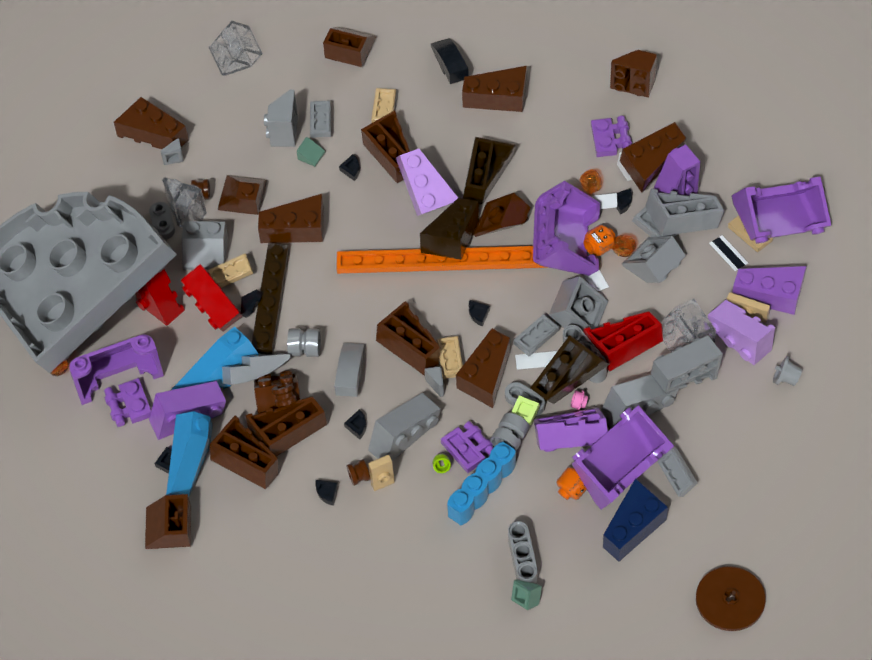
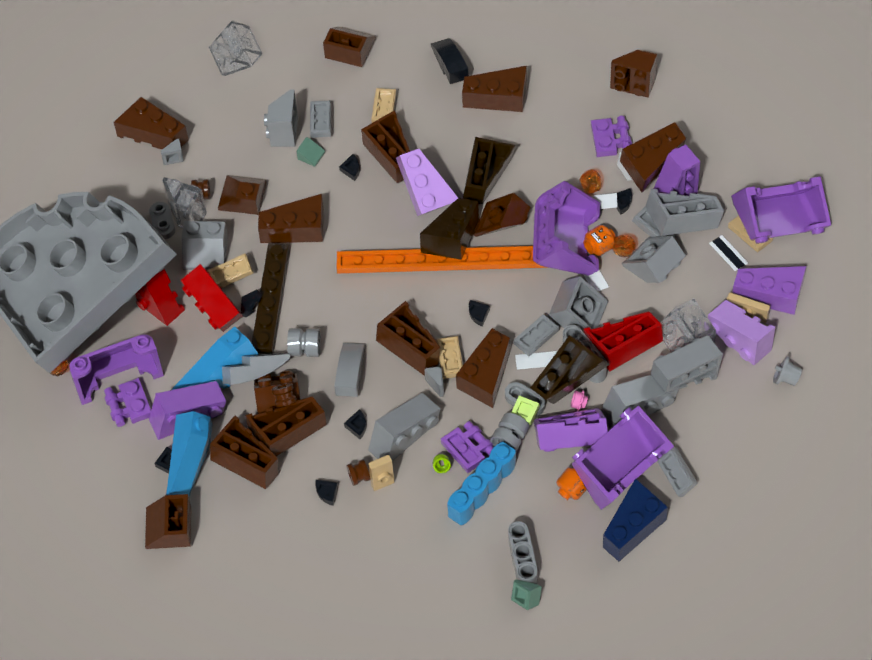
(737, 613): reddish brown piece -> none

